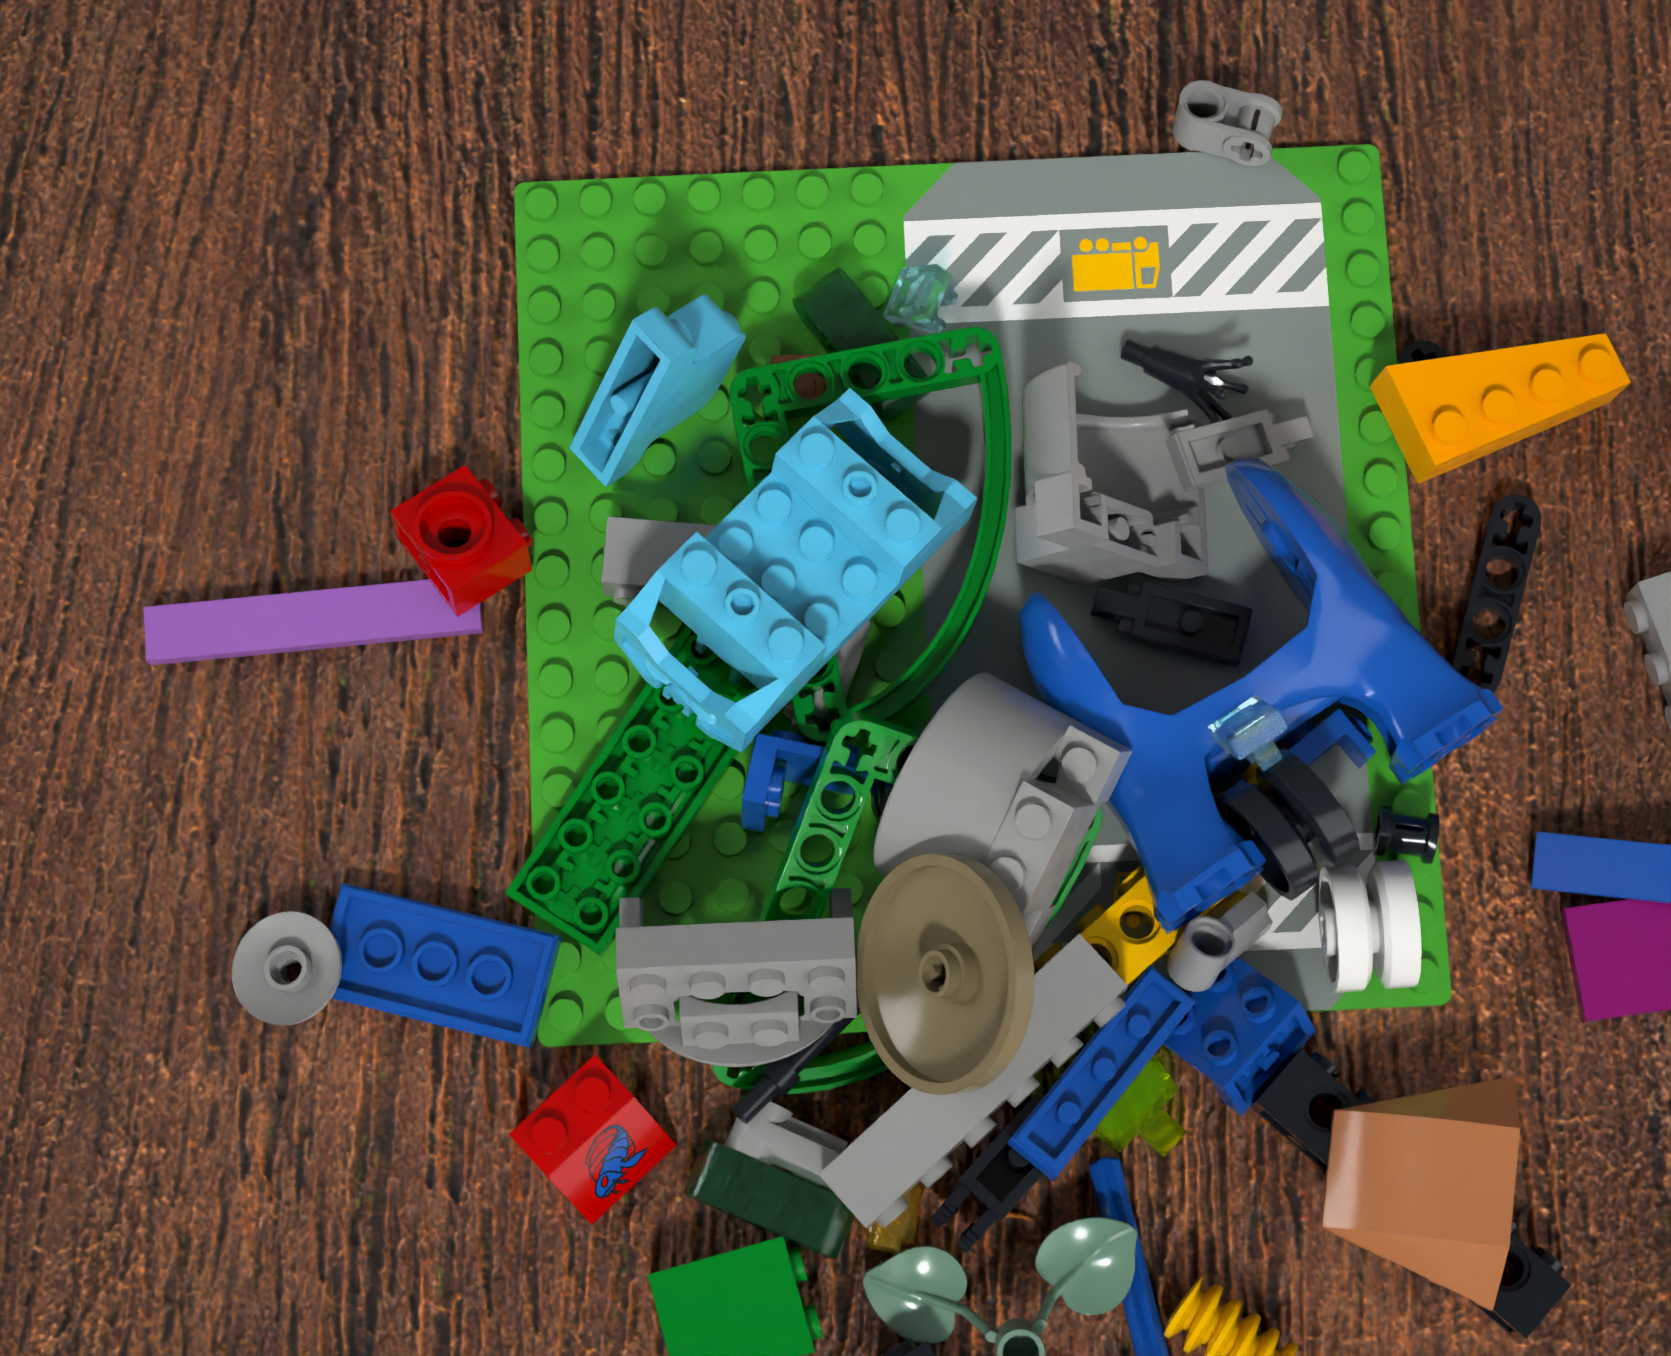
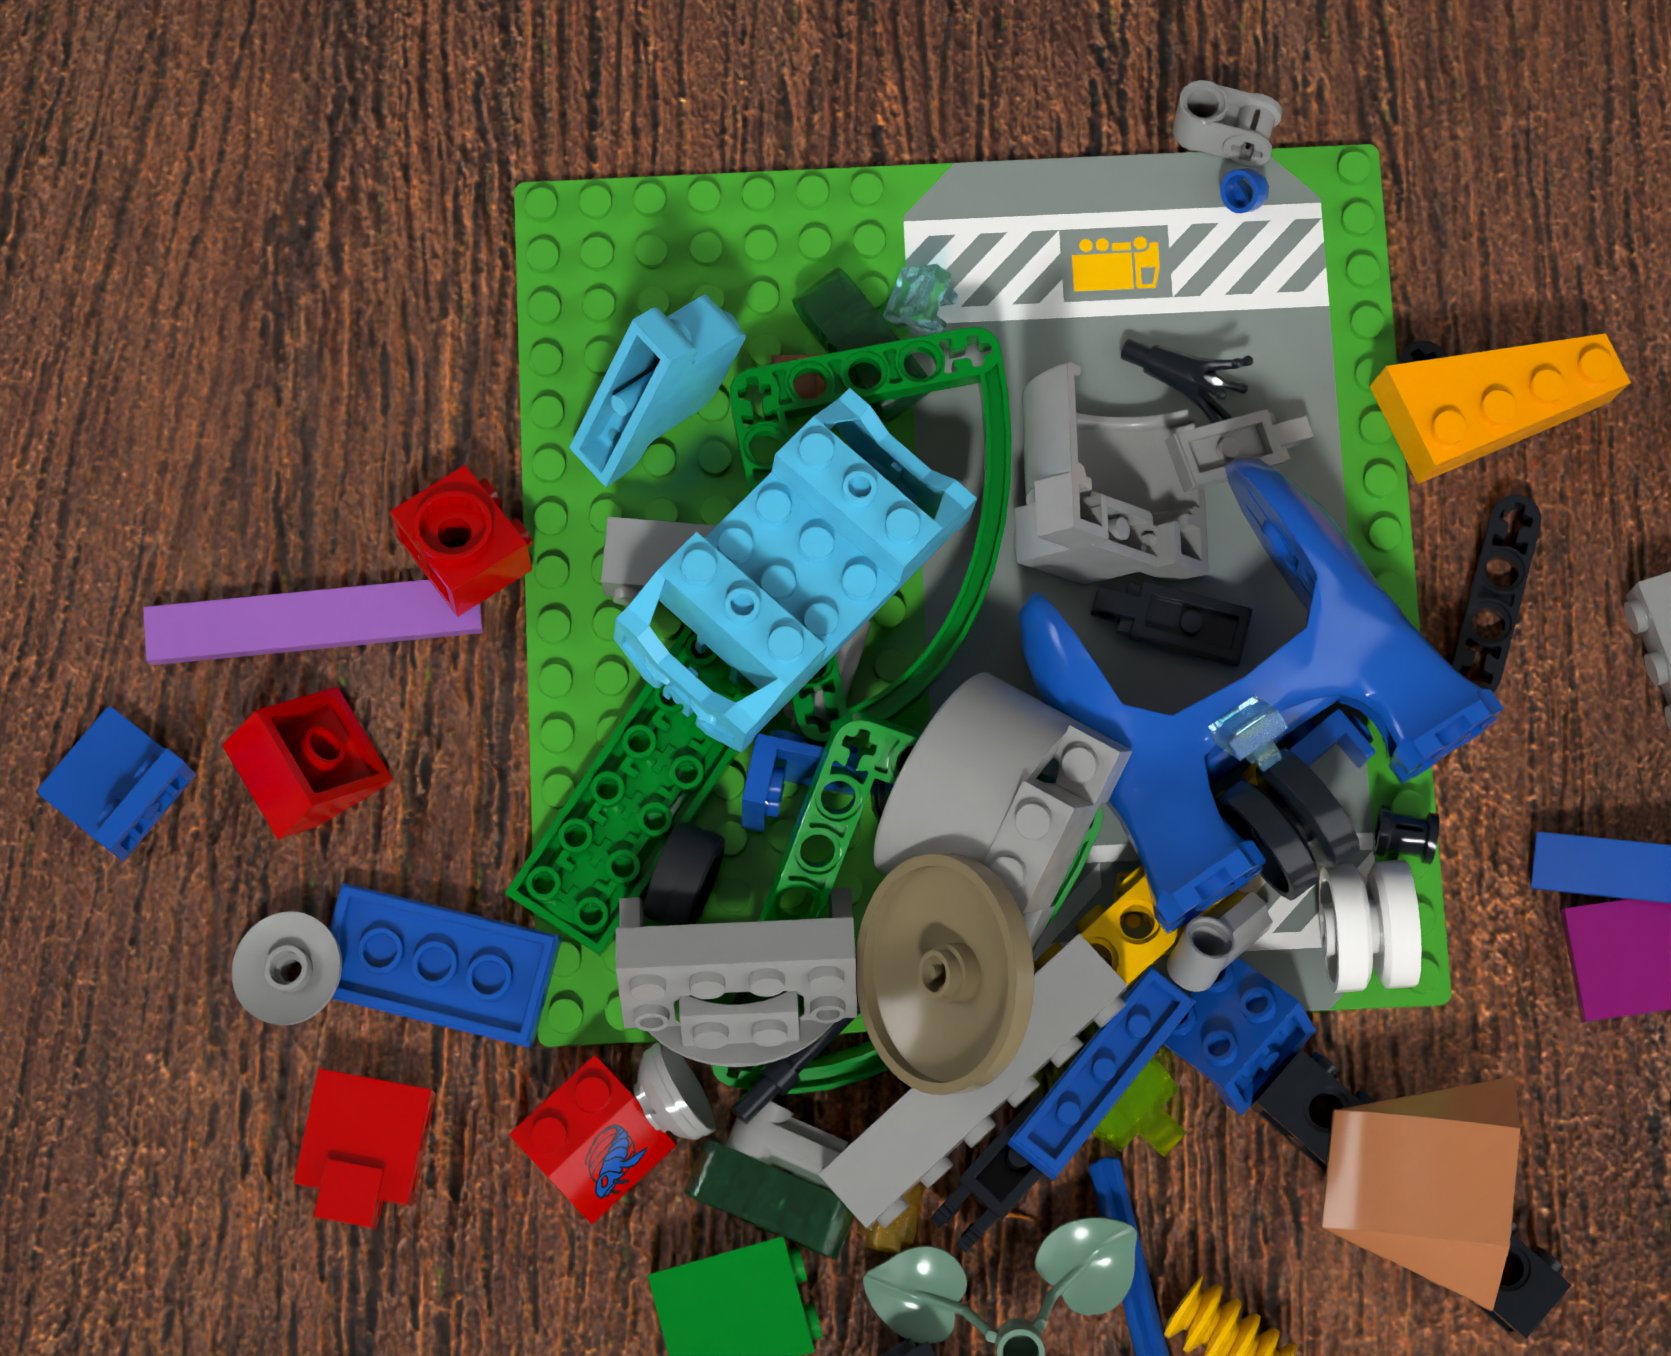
(116, 783): none -> blue bracket
(306, 761): none -> red slope
(363, 1145): none -> red piece
(673, 1095): none -> light grey piece
(684, 875): none -> black tyre
(1239, 195): none -> blue hinge

